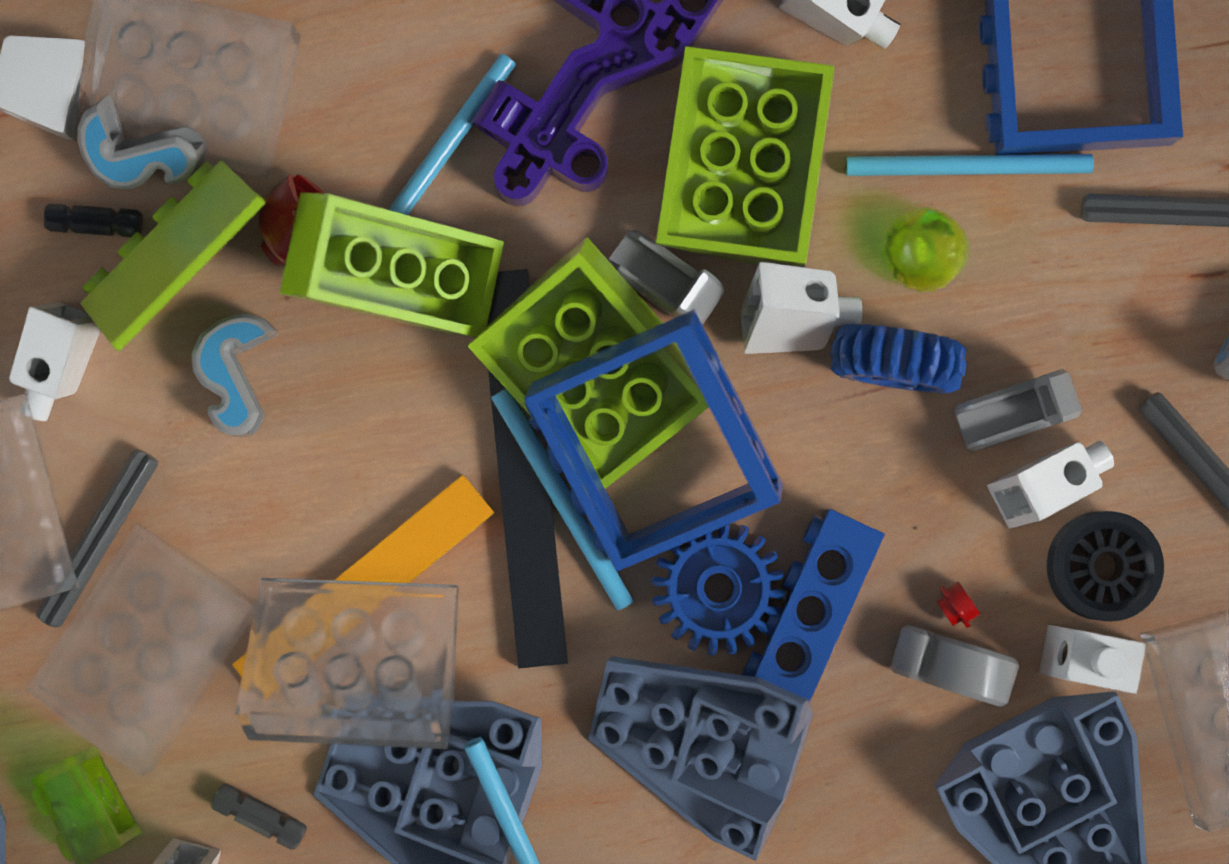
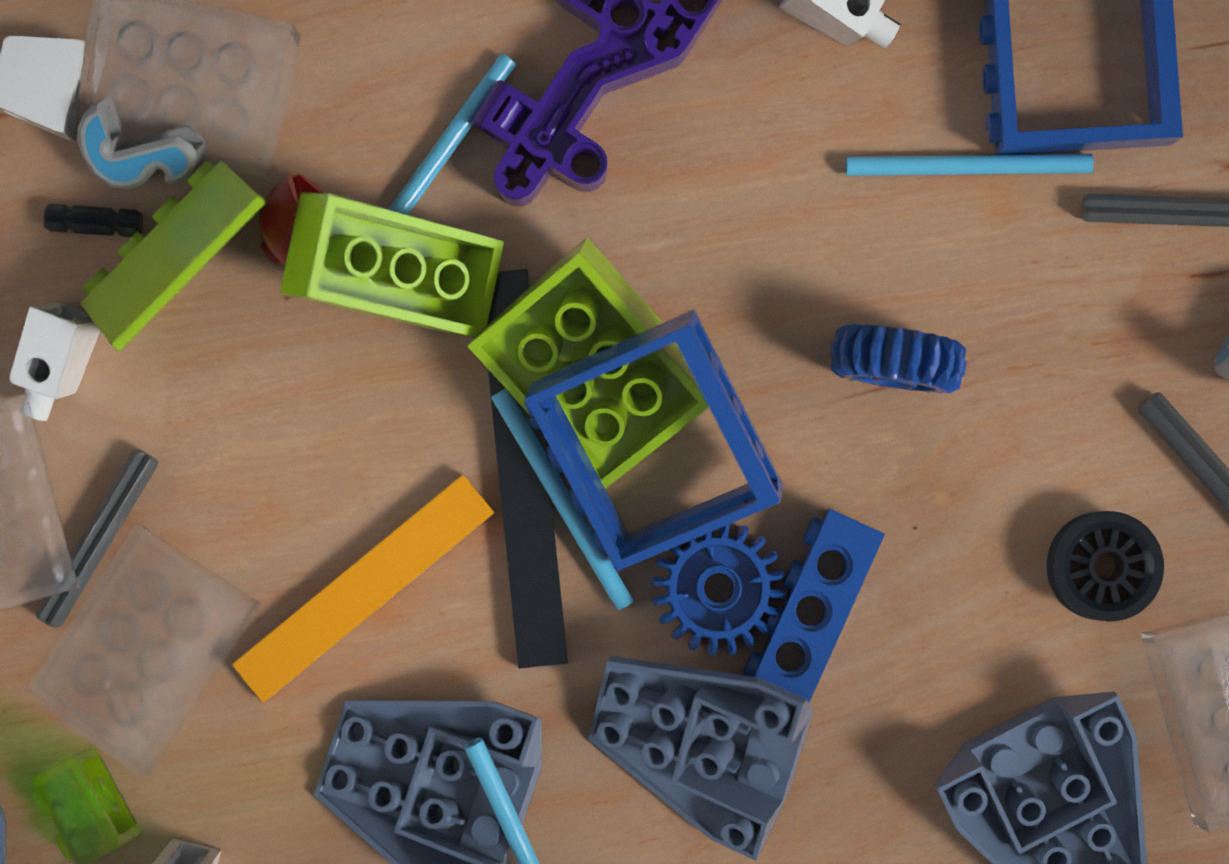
(221, 372): light grey animal -> none
(258, 816): dark grey axle -> none
(350, 663): clear slope -> none
(665, 277): light grey animal -> none
(745, 157): lime slope -> none
(793, 309): white torso -> none
(925, 249): clear neon green hair -> none
(954, 666): light grey animal -> none
(957, 605): red plate -> none
(1018, 410): light grey animal -> none
(1050, 483): white torso -> none
(1092, 659): white torso -> none

